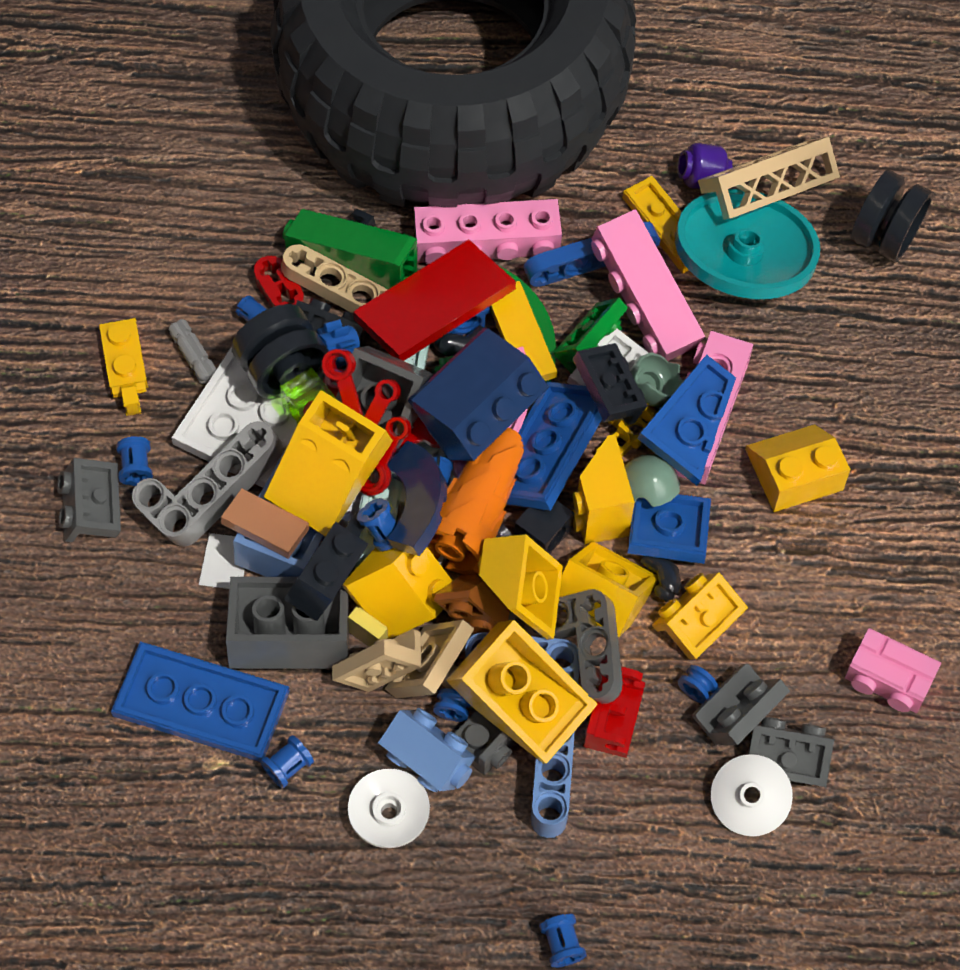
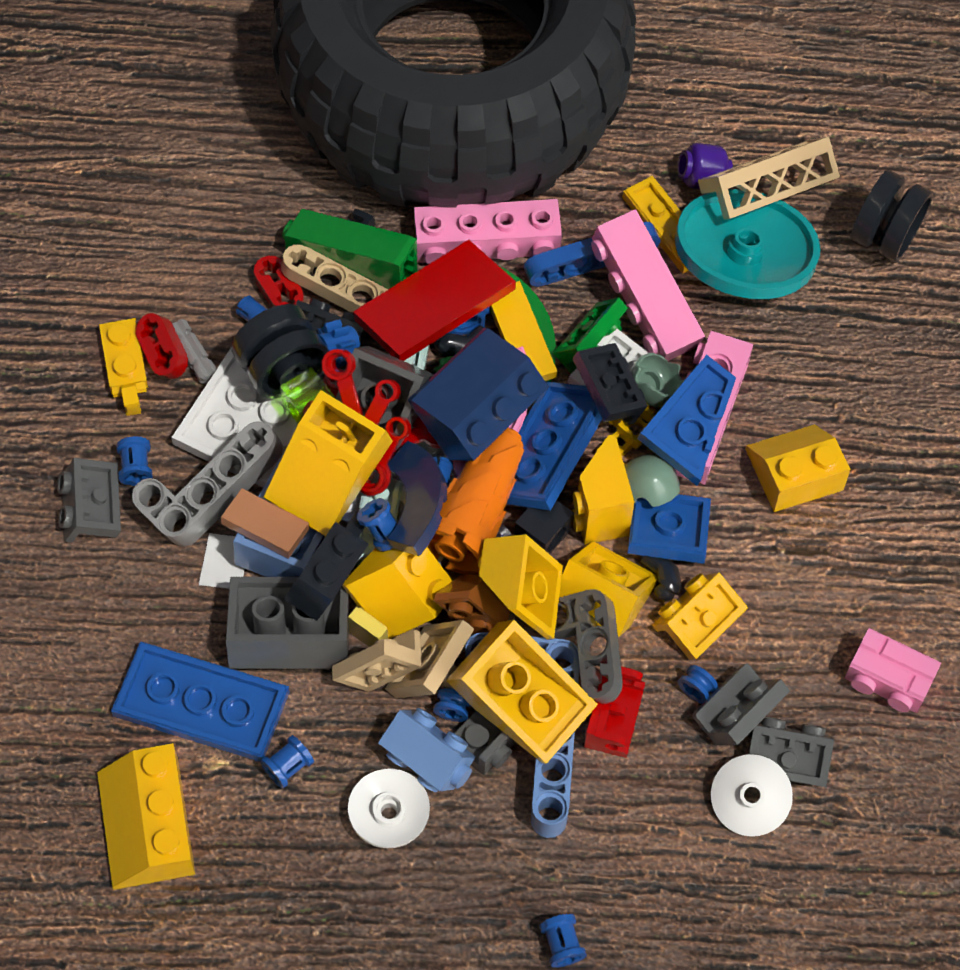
(145, 818): none -> yellow slope
(156, 349): none -> red beam

